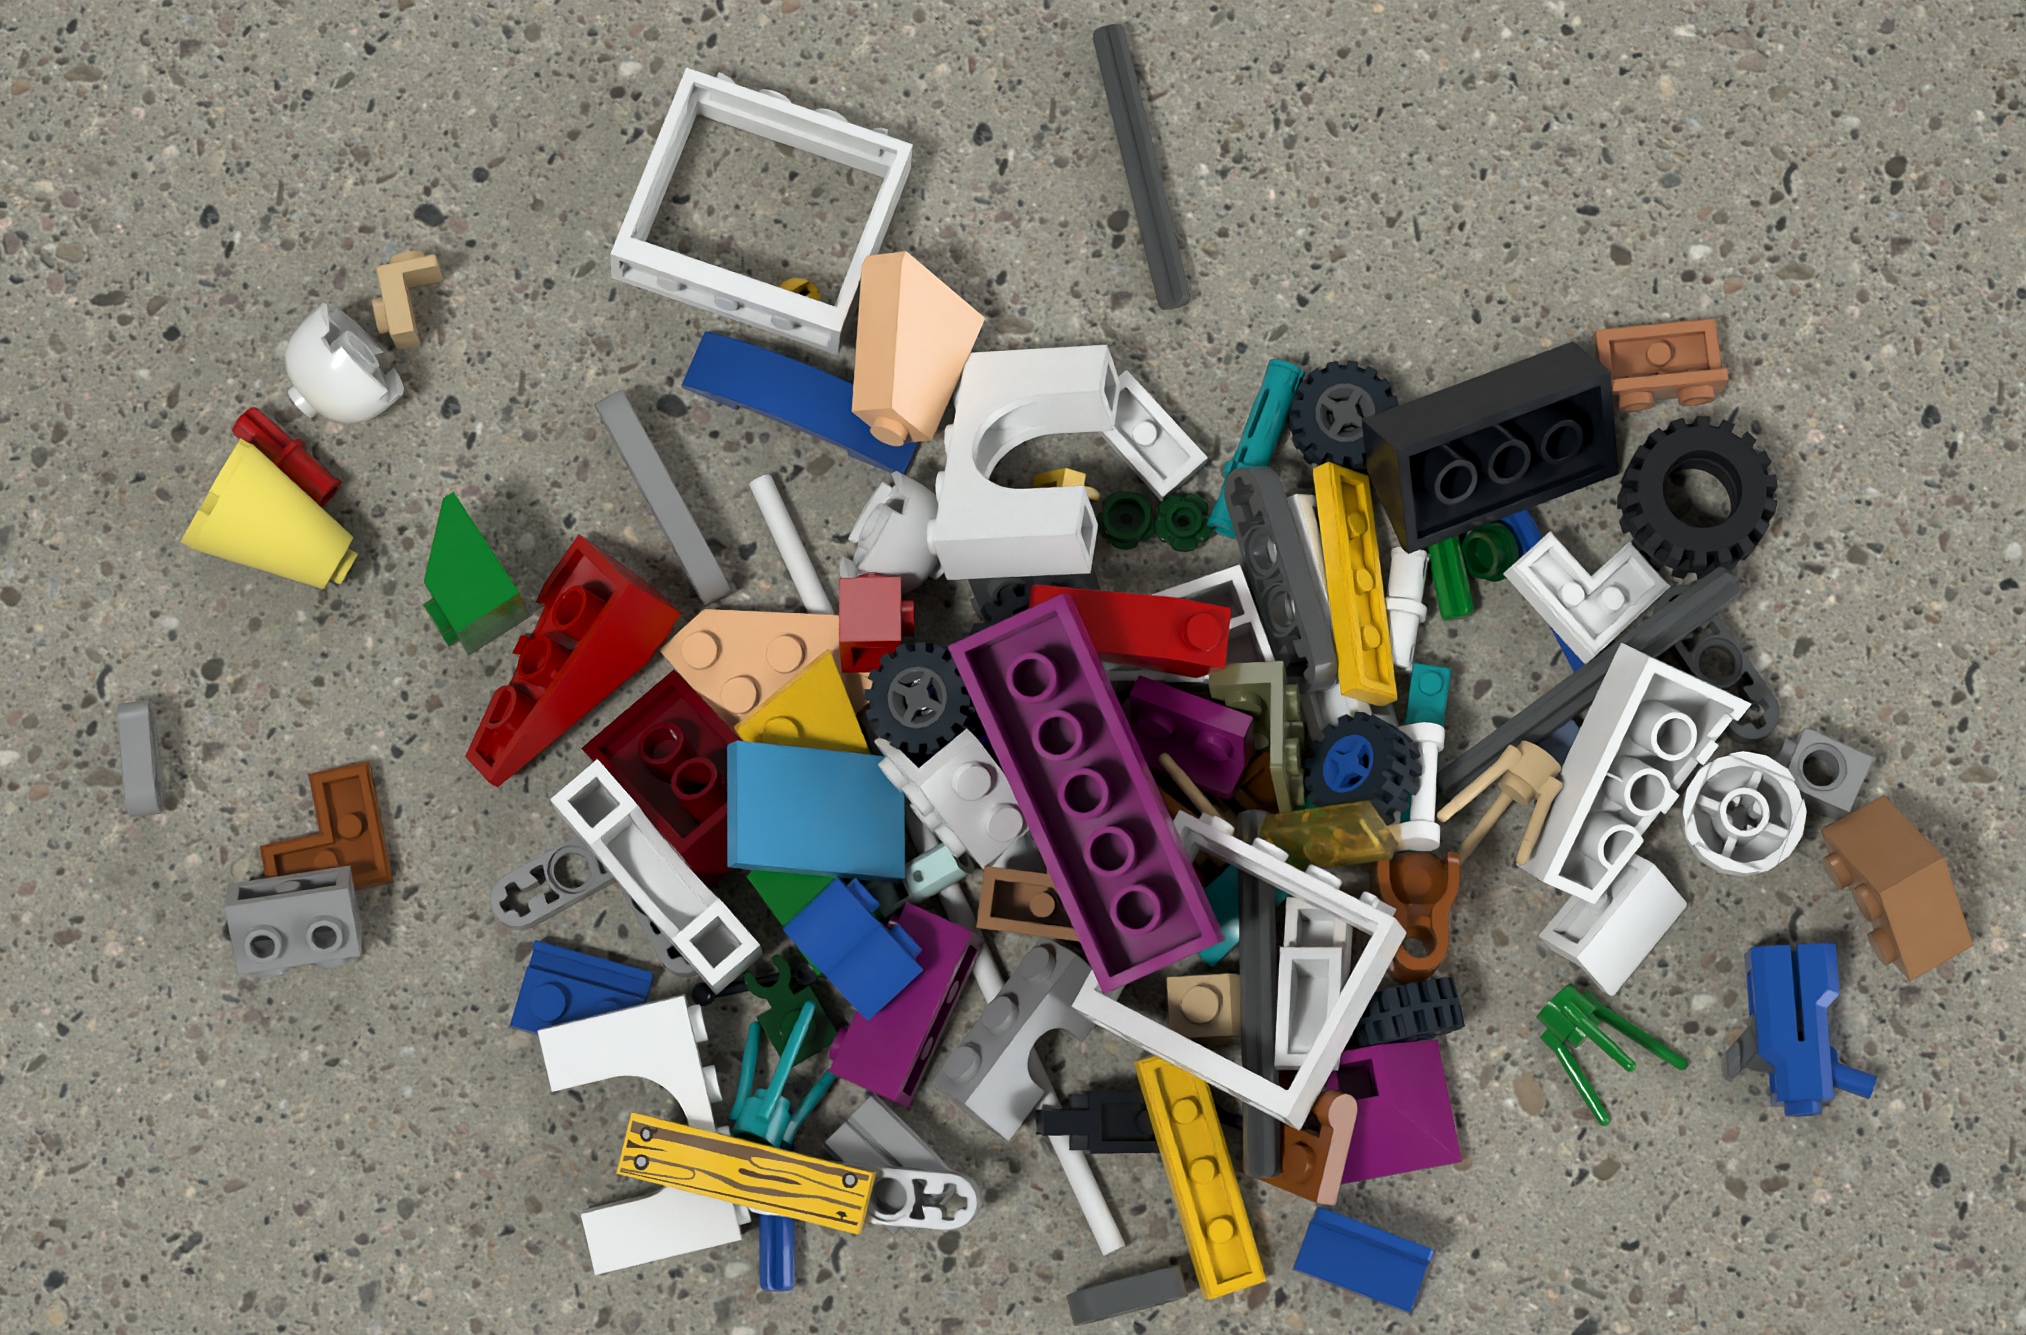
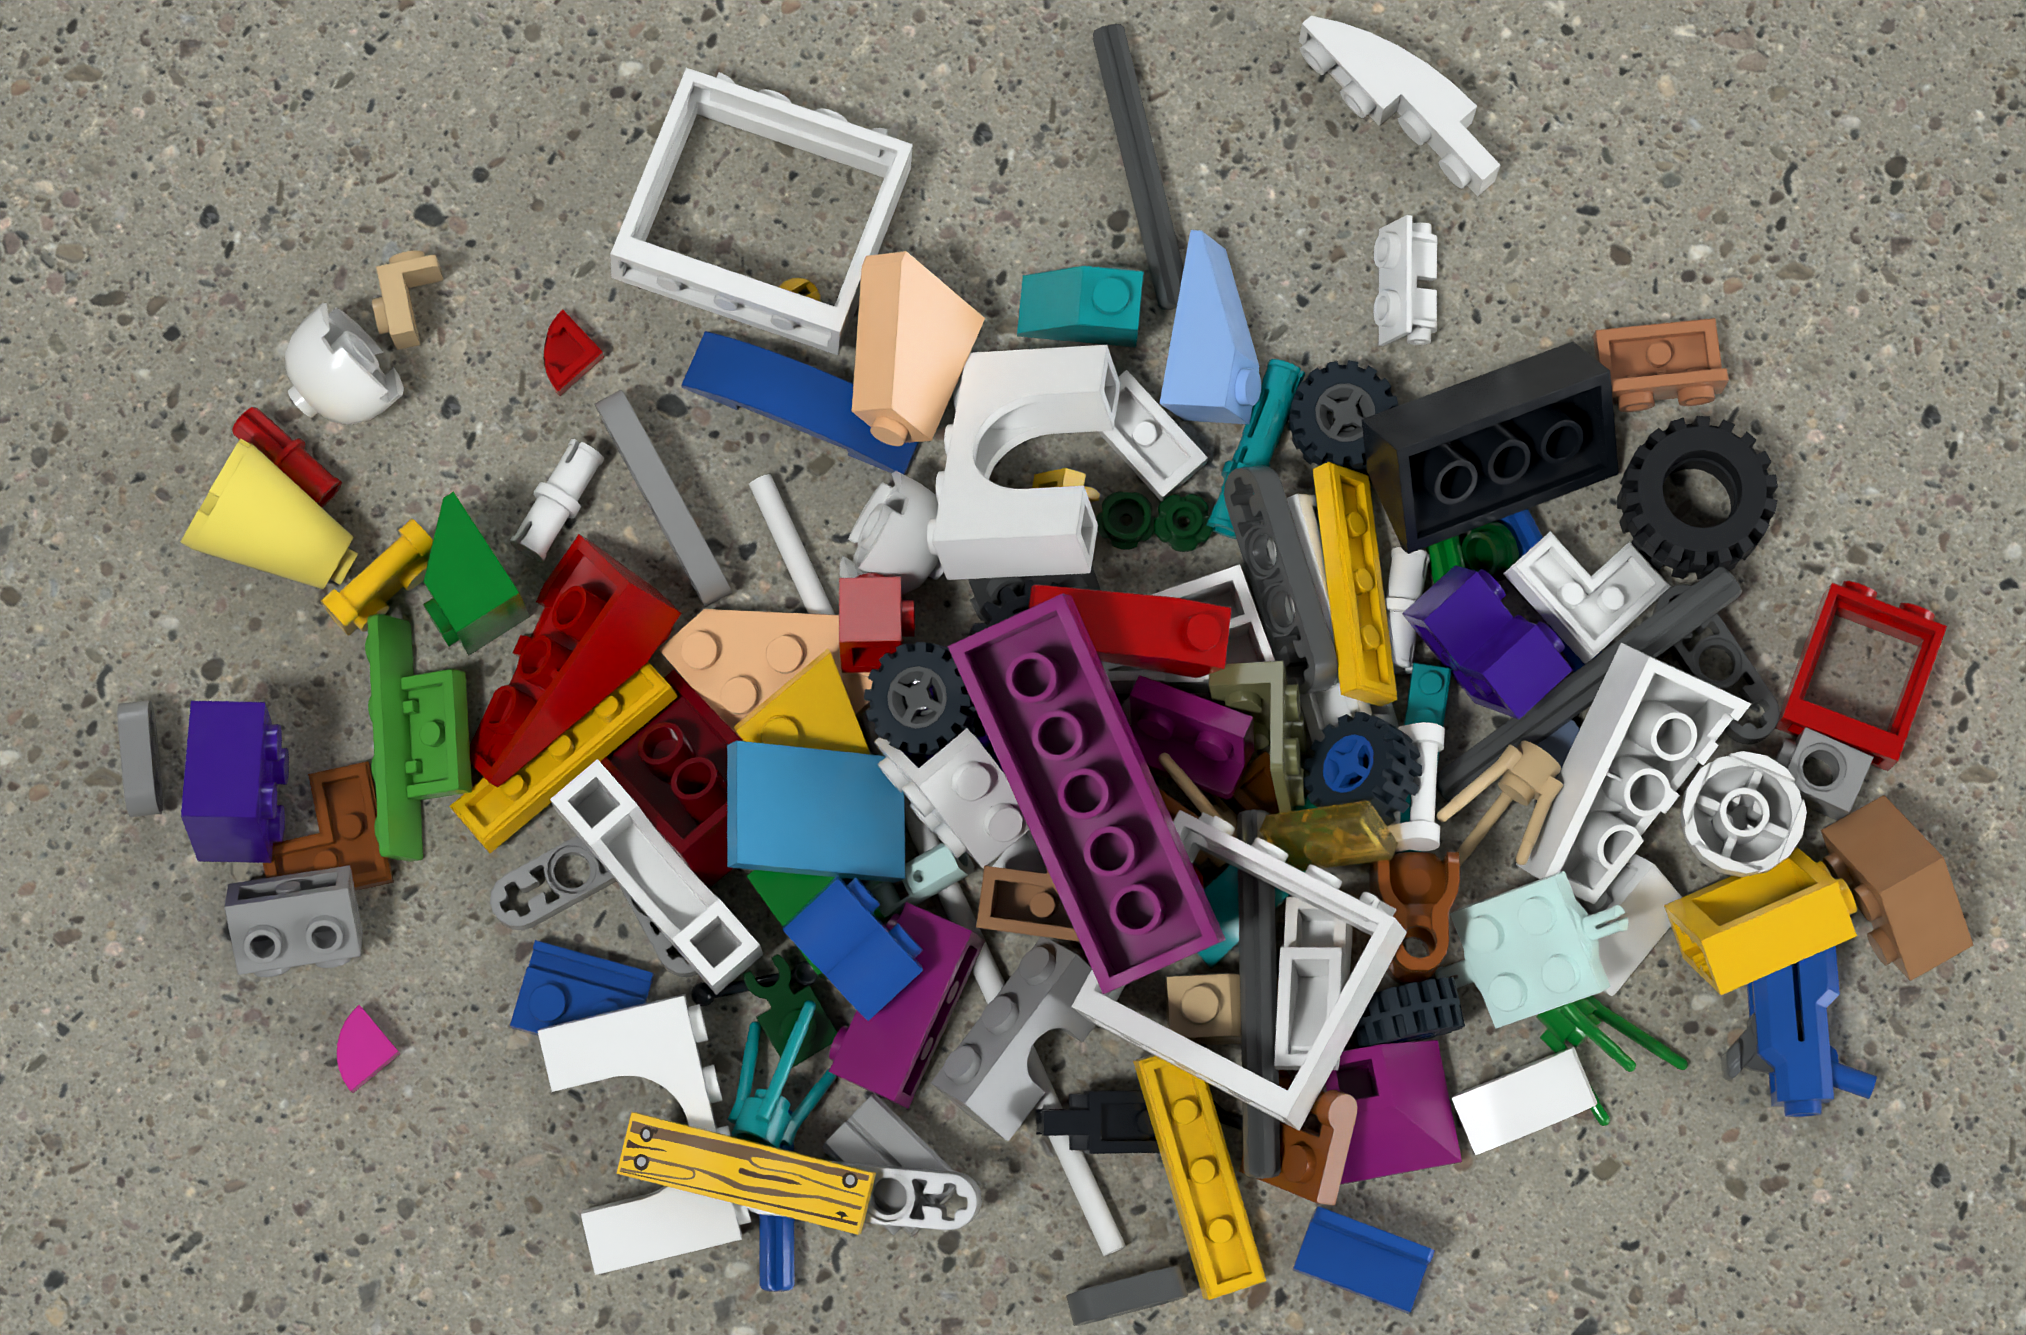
(233, 782): none -> dark purple brick
(362, 1049): none -> dark pink tile
(368, 592): none -> yellow plate
(416, 736): none -> bright green bracket
(501, 811): none -> yellow tile
(557, 500): none -> white pin
(568, 353): none -> red tile
(1082, 305): none -> teal slope
(1211, 352): none -> light blue slope
(1388, 79): none -> white slope
(1403, 255): none -> white hinge
(1490, 653): none -> dark purple brick
(1524, 1100): none -> white slope
(1531, 949): none -> light aqua plate
(1762, 921): none -> yellow window
(1907, 623): none -> red window

